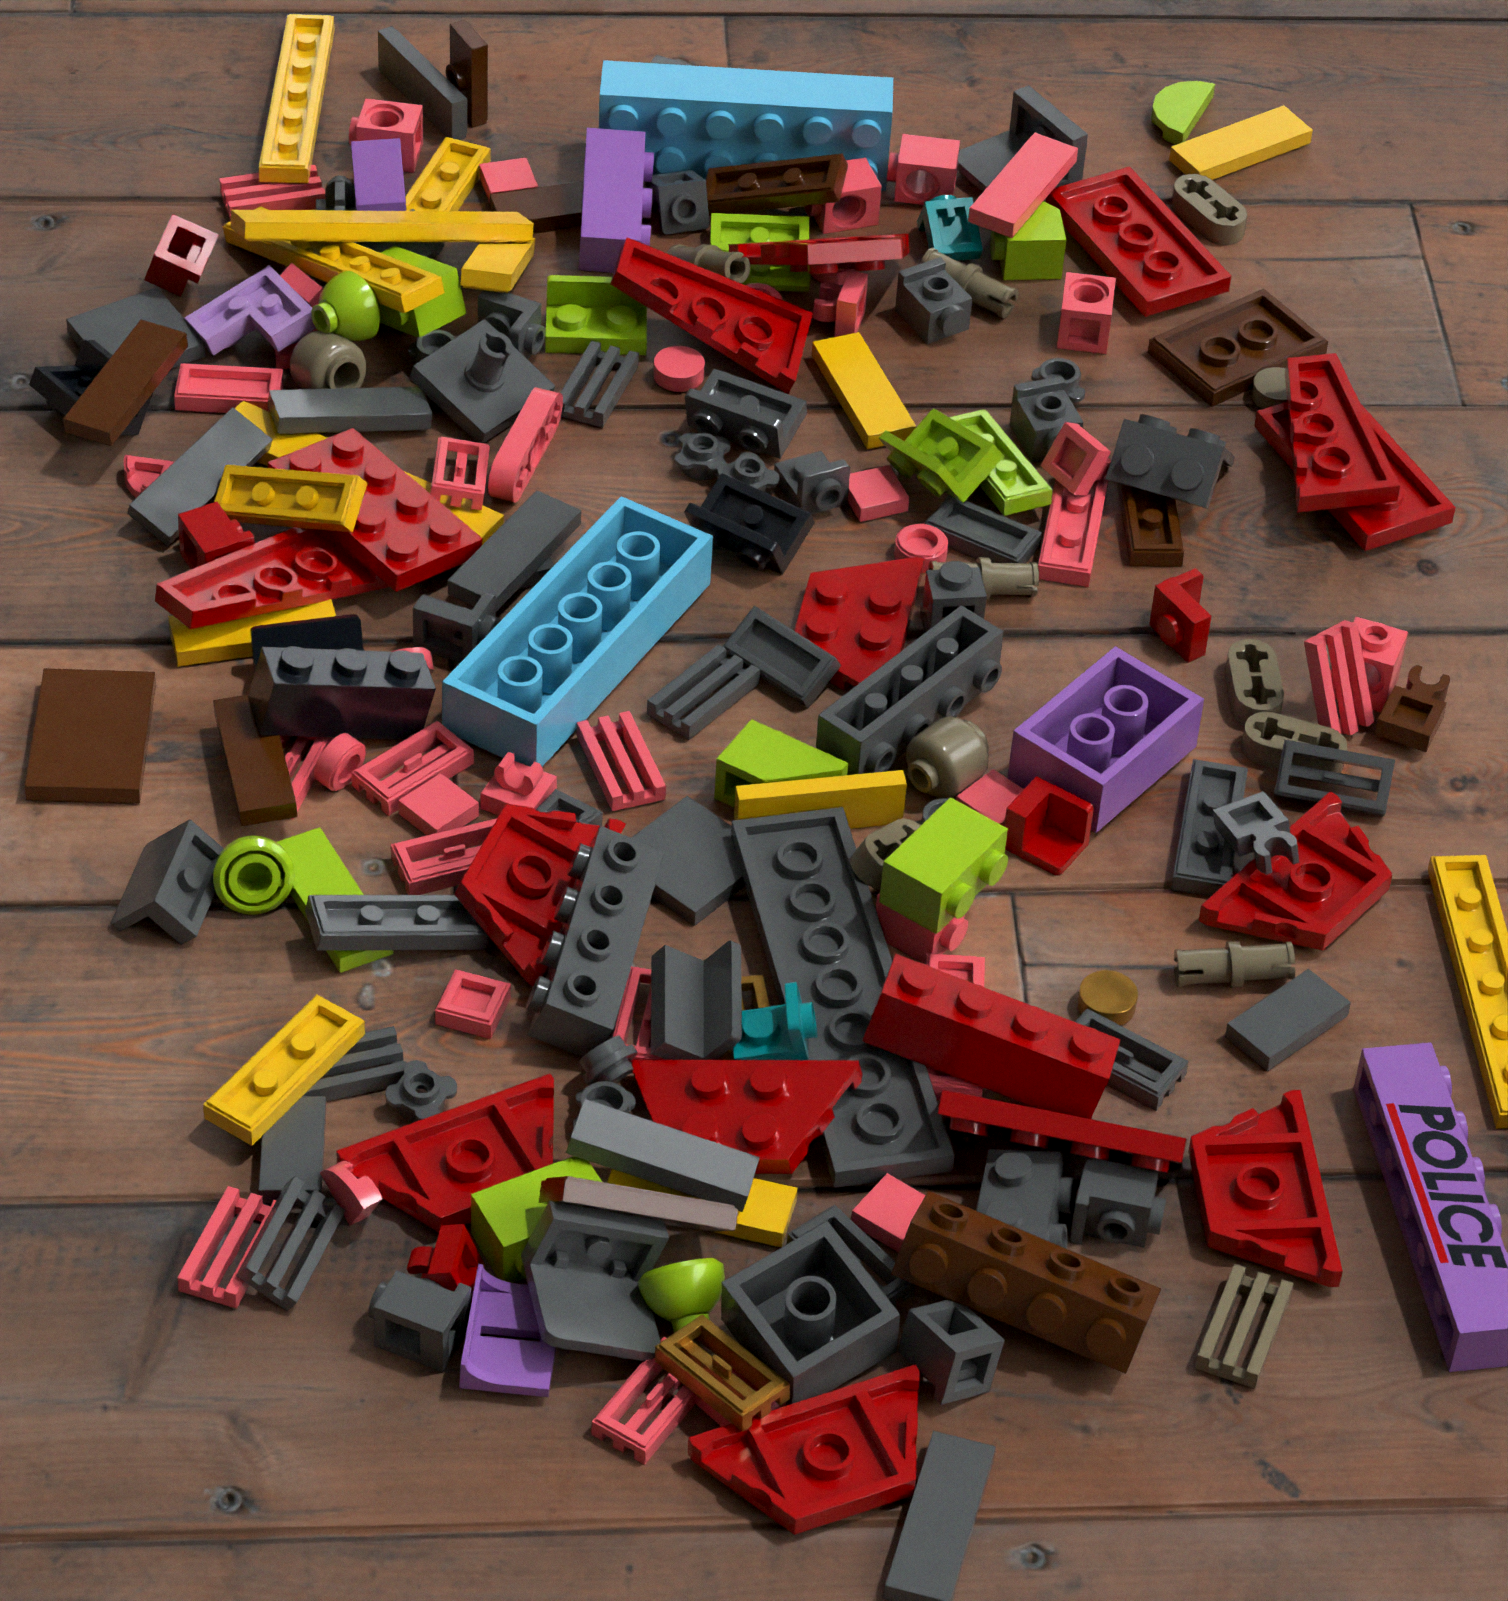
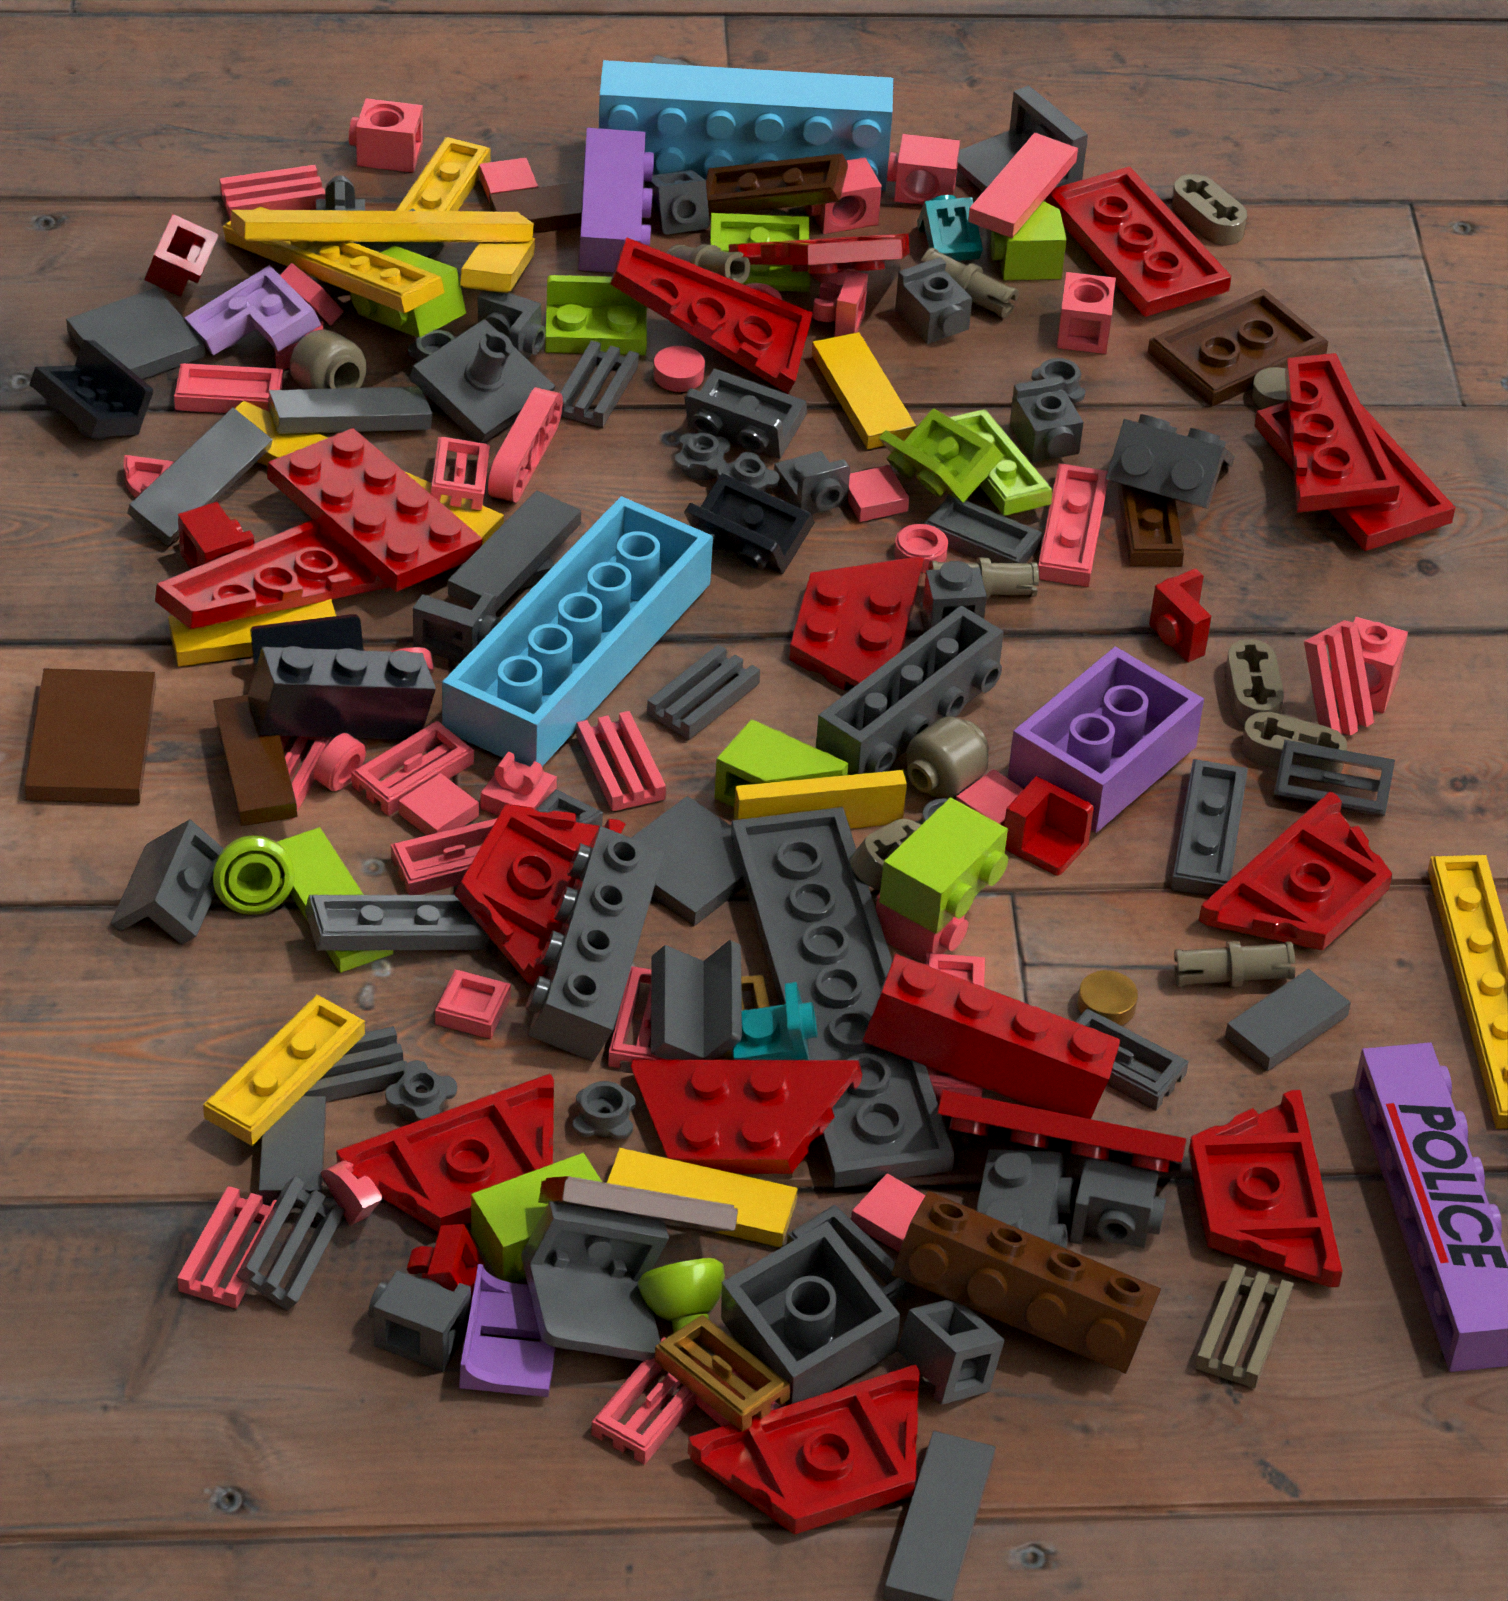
(125, 382): reddish brown tile -> none
(291, 497): yellow tile -> none
(297, 99): yellow tile -> none
(347, 308): lime brick -> none
(378, 175): medium lavender slope -> none
(422, 83): dark grey tile -> none
(469, 70): reddish brown plate -> none
(608, 1061): dark grey plate -> none
(662, 1155): tile -> none
(782, 656): dark grey tile -> none
(1076, 459): coral tile -> none
(1180, 108): lime tile -> none
(1241, 144): yellow tile -> none
(1257, 827): dark grey plate -> none
(1414, 712): reddish brown plate -> none

